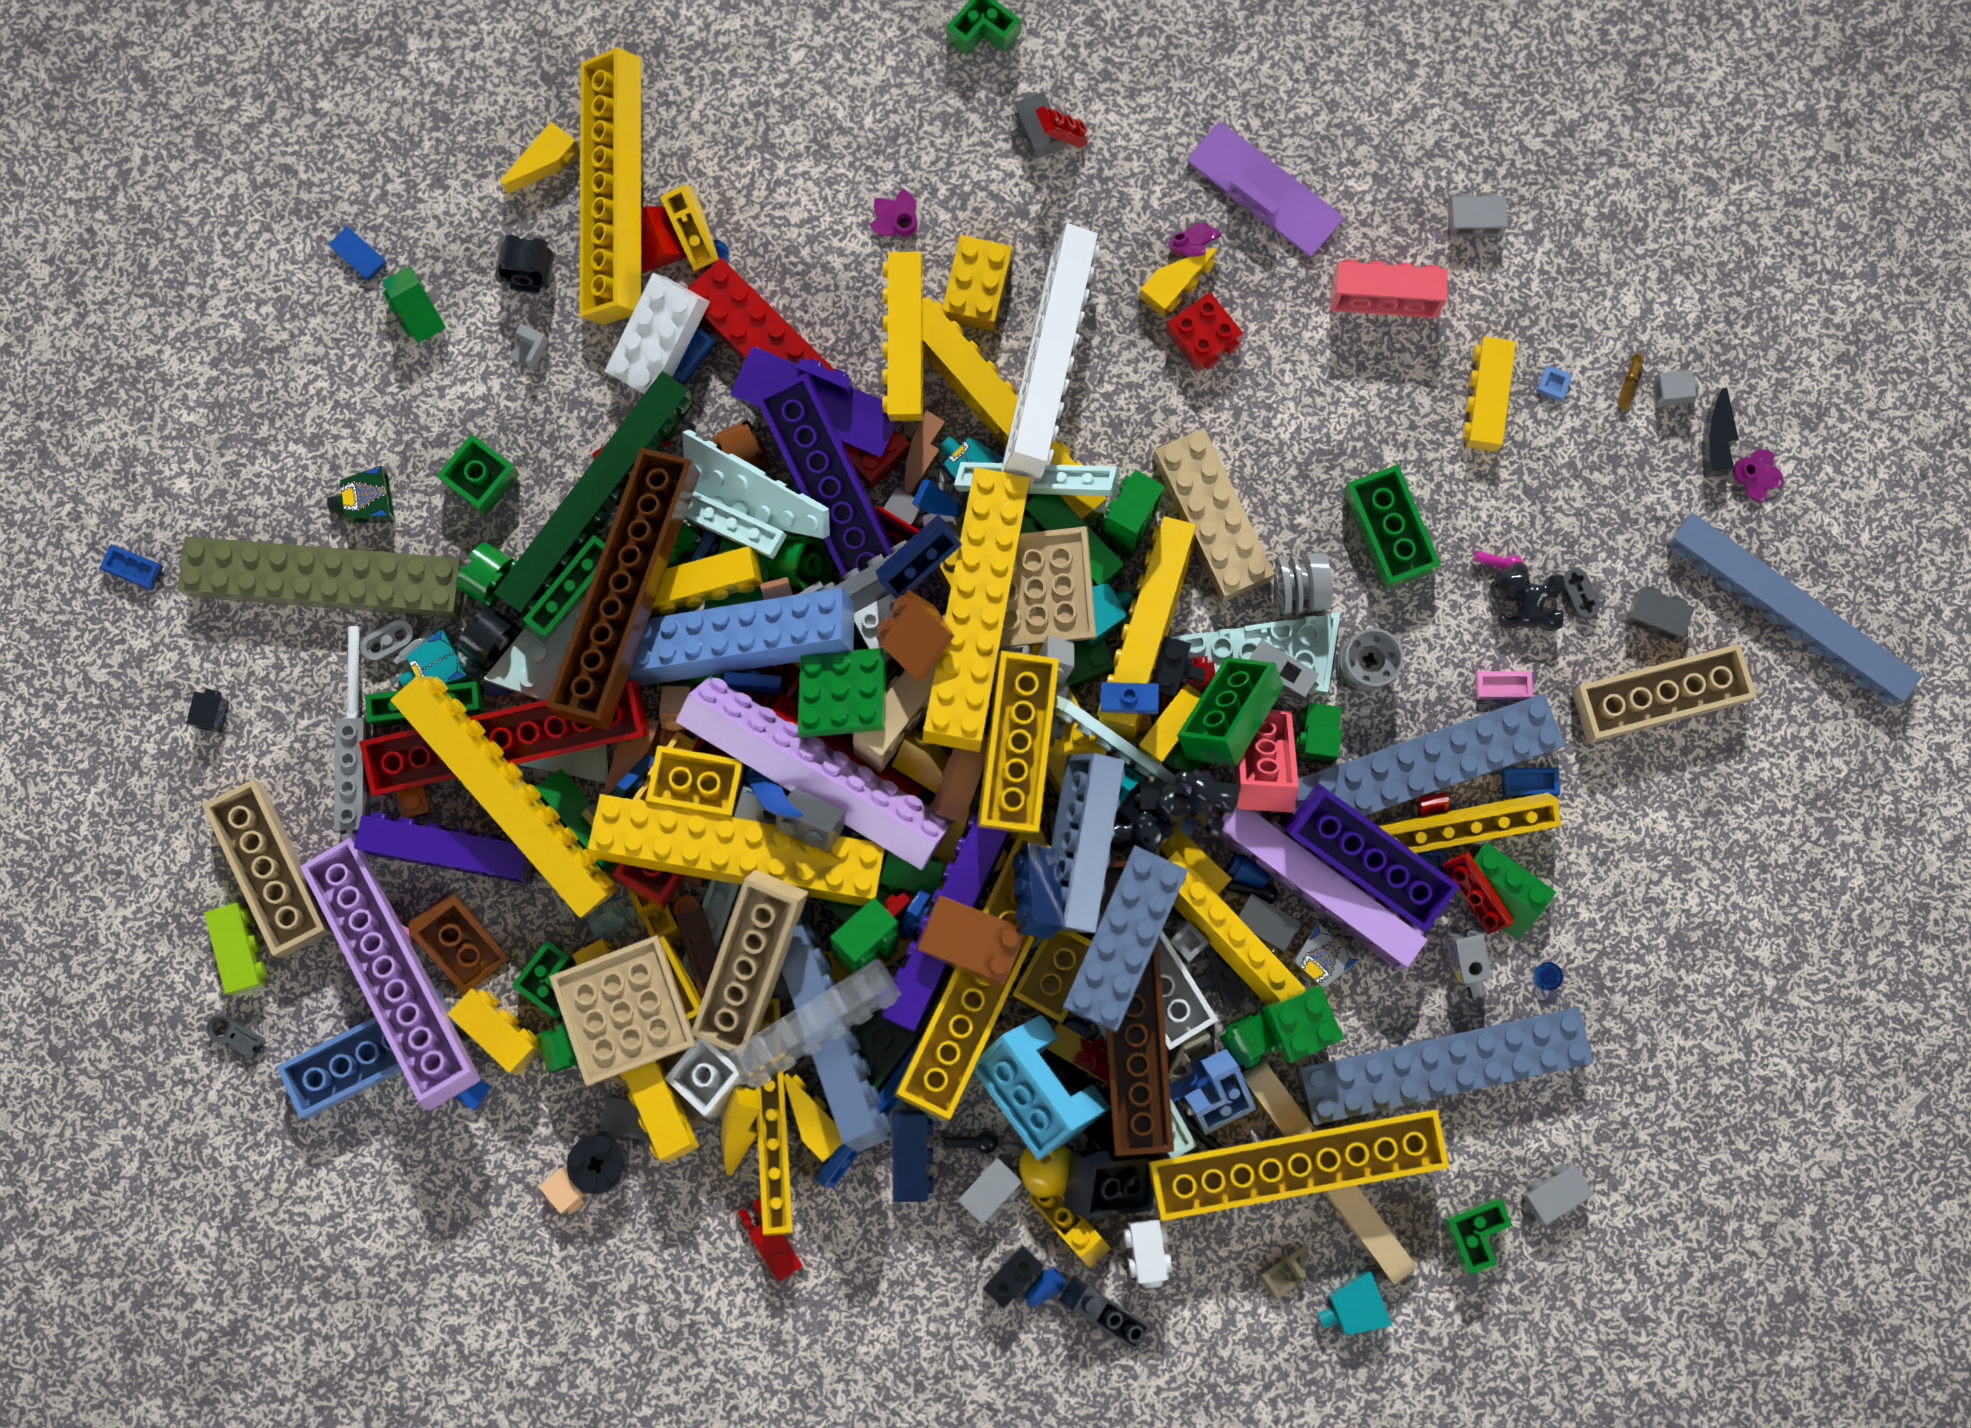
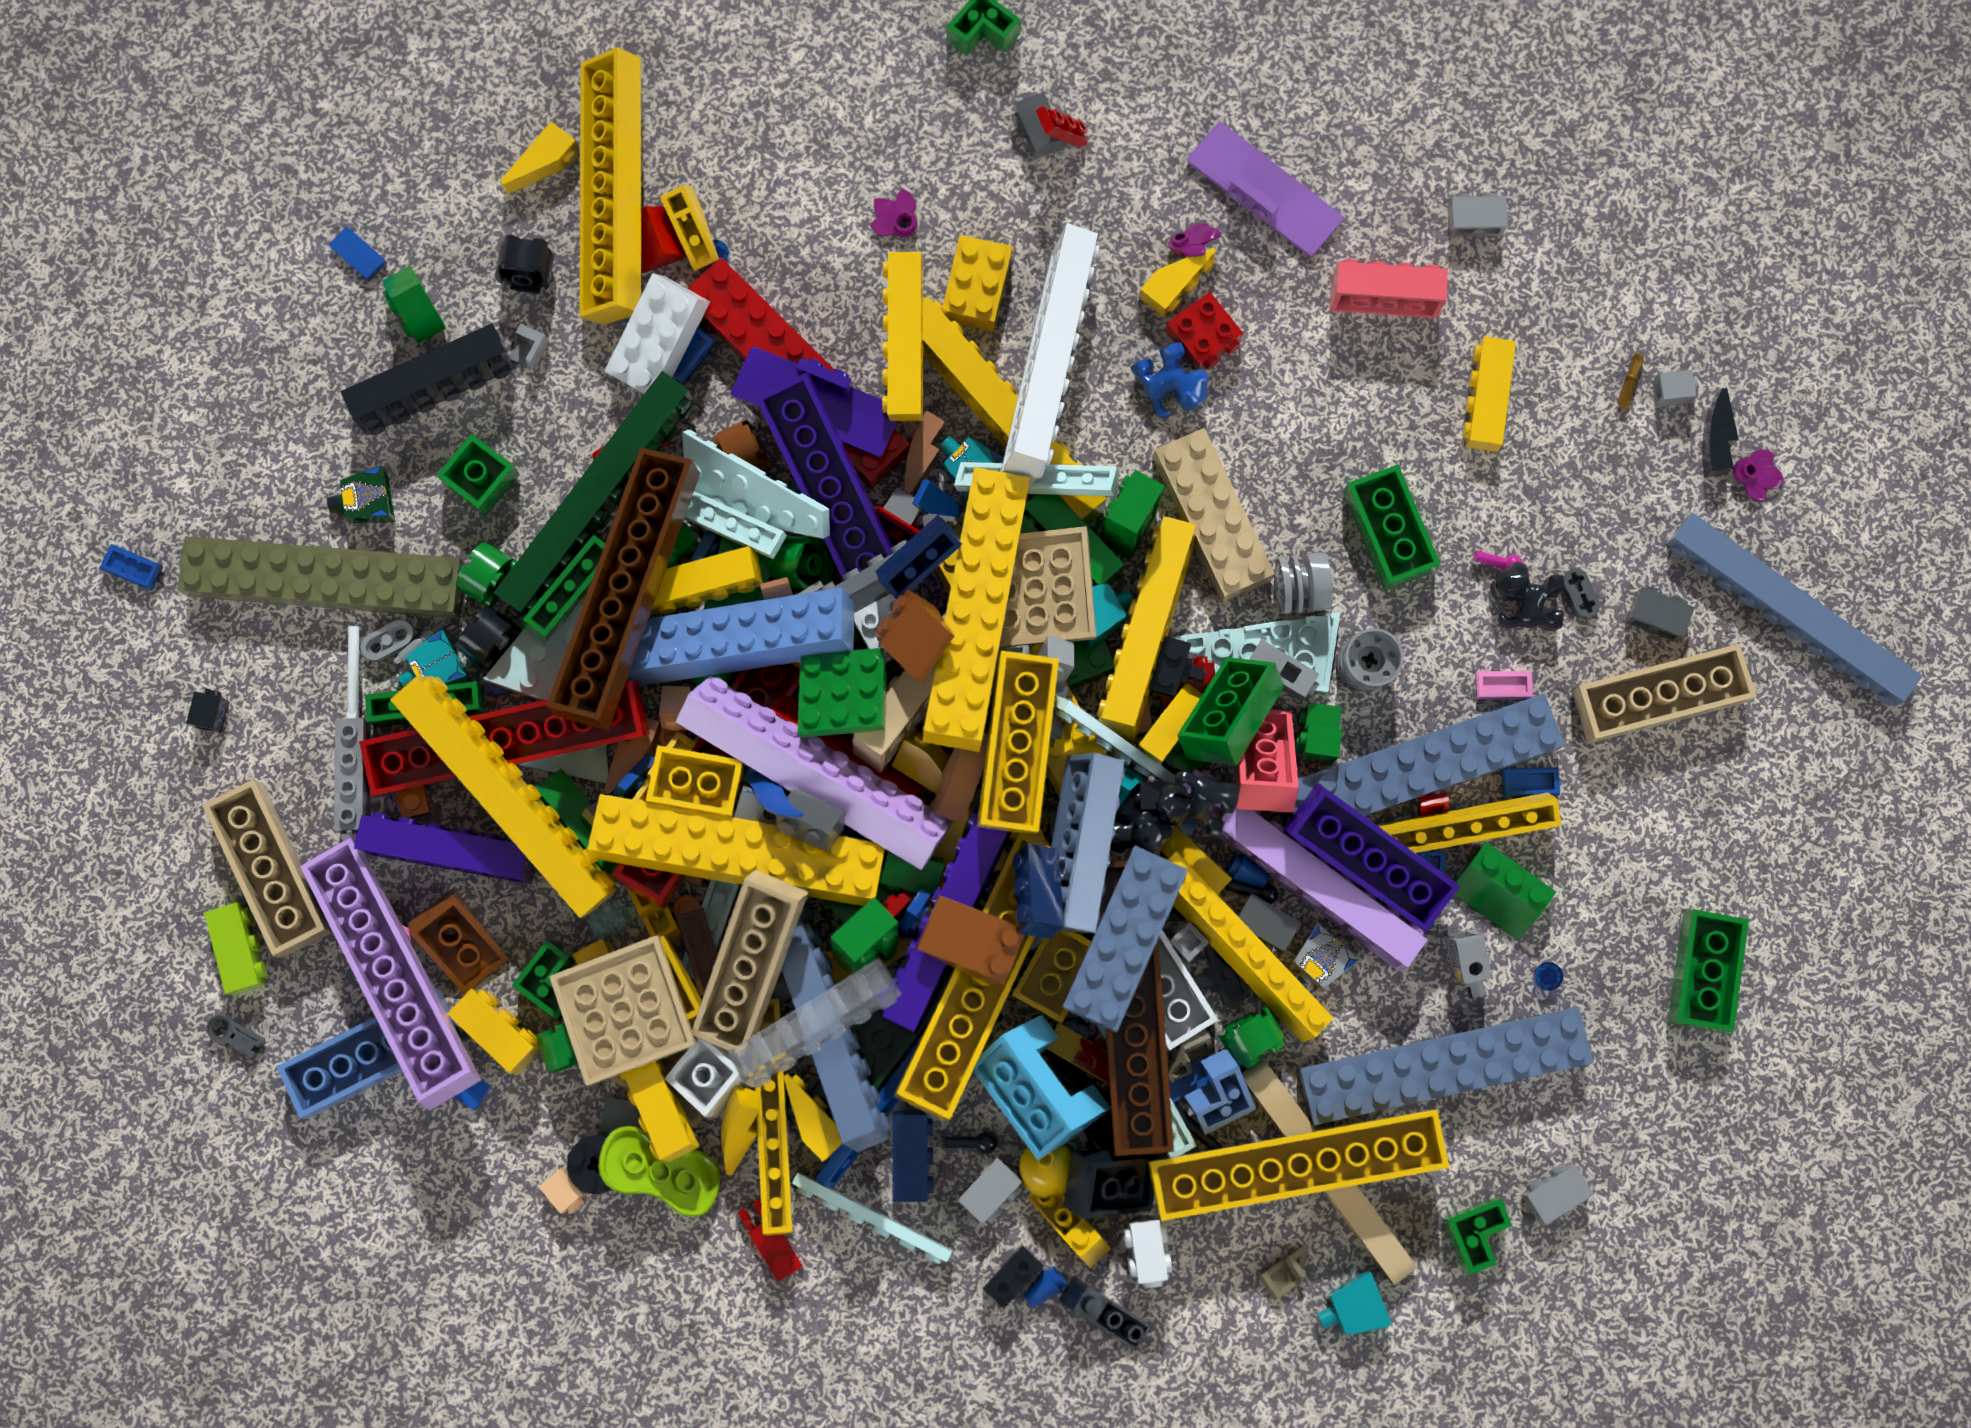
(428, 380): none -> black brick
(684, 1184): none -> lime plate
(754, 682): blue plate -> none
(882, 1224): none -> light aqua plate
(1129, 698): blue plate -> none
(1188, 387): none -> blue animal
(1302, 1023): green brick -> none
(1478, 893): red tile -> none
(1554, 383): medium blue tile -> none
(1708, 971): none -> green brick

